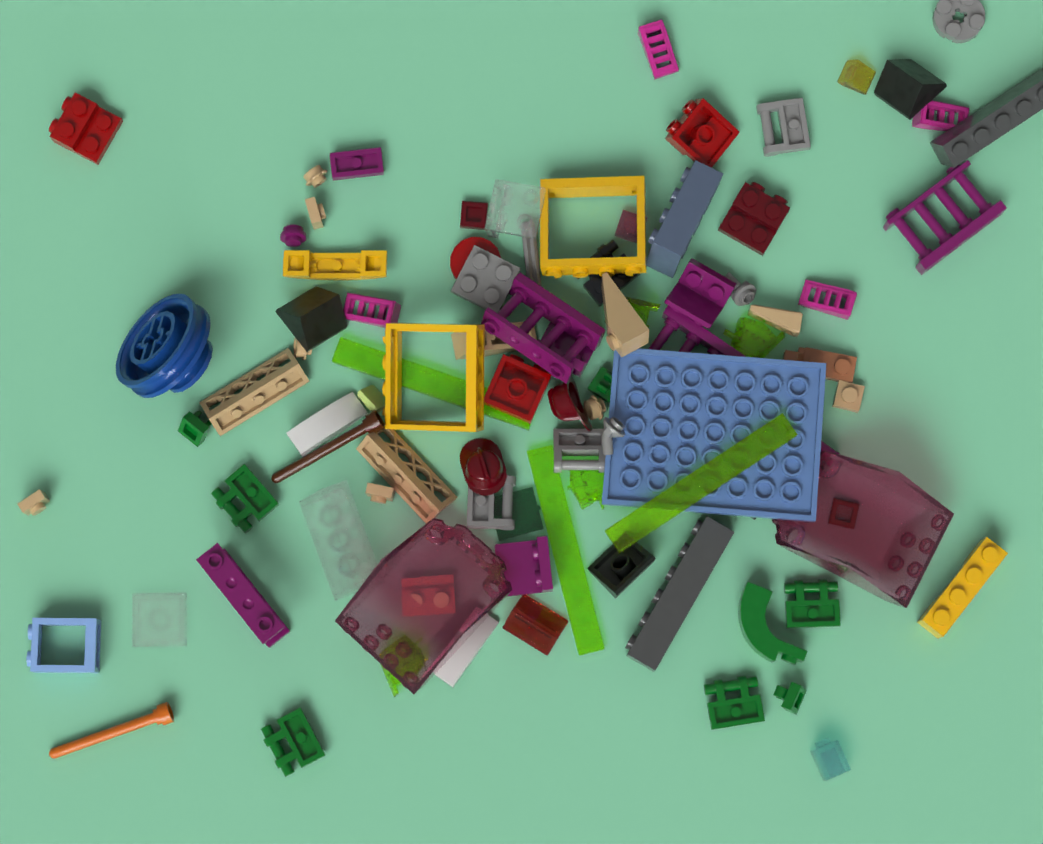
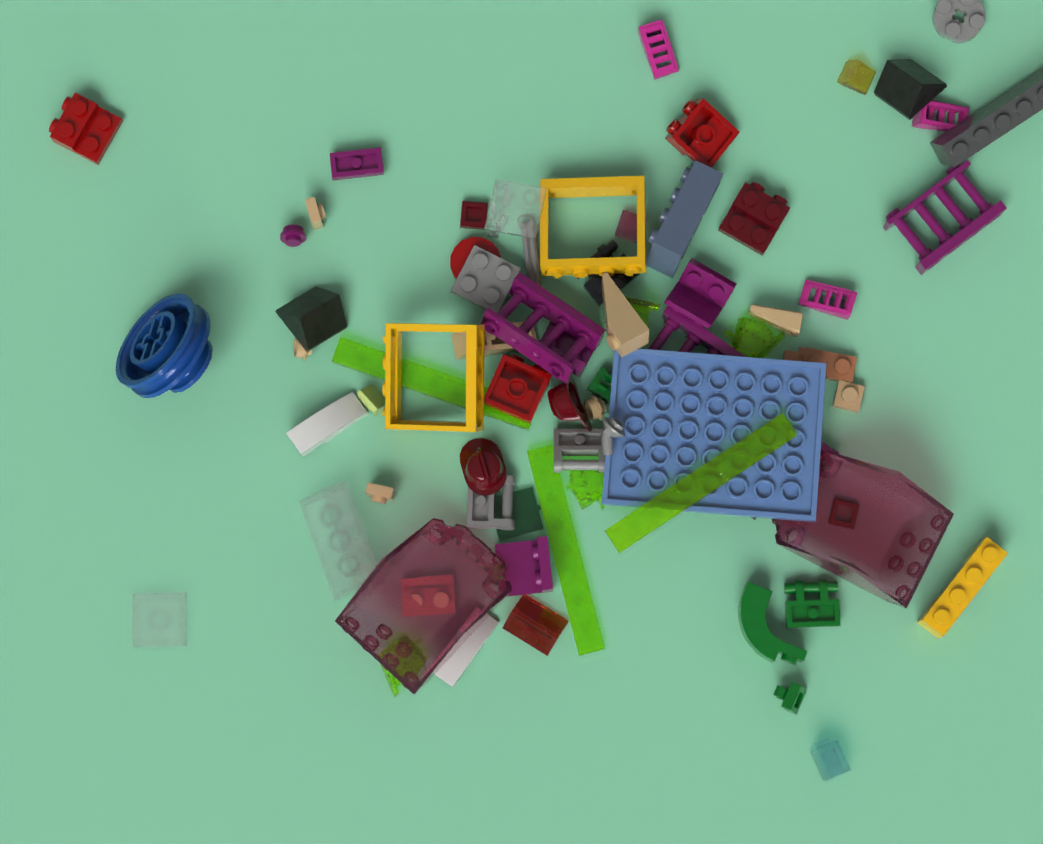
(34, 503): tan plate -> none
(92, 645): light blue window -> none
(161, 715): orange piece -> none
(193, 428): green tile -> none
(243, 595): magenta fence -> none
(250, 492): green plate -> none
(255, 394): tan fence -> none
(300, 738): green plate -> none
(315, 176): tan plate -> none
(335, 266): yellow slope -> none
(372, 423): reddish brown piece -> none
(392, 314): dark pink slope -> none
(402, 474): tan fence -> none
(620, 570): pearl dark grey slope -> none
(679, 594): dark grey brick -> none
(734, 711): green plate -> none
(743, 293): light grey plate -> none
(792, 126): light grey plate -> none

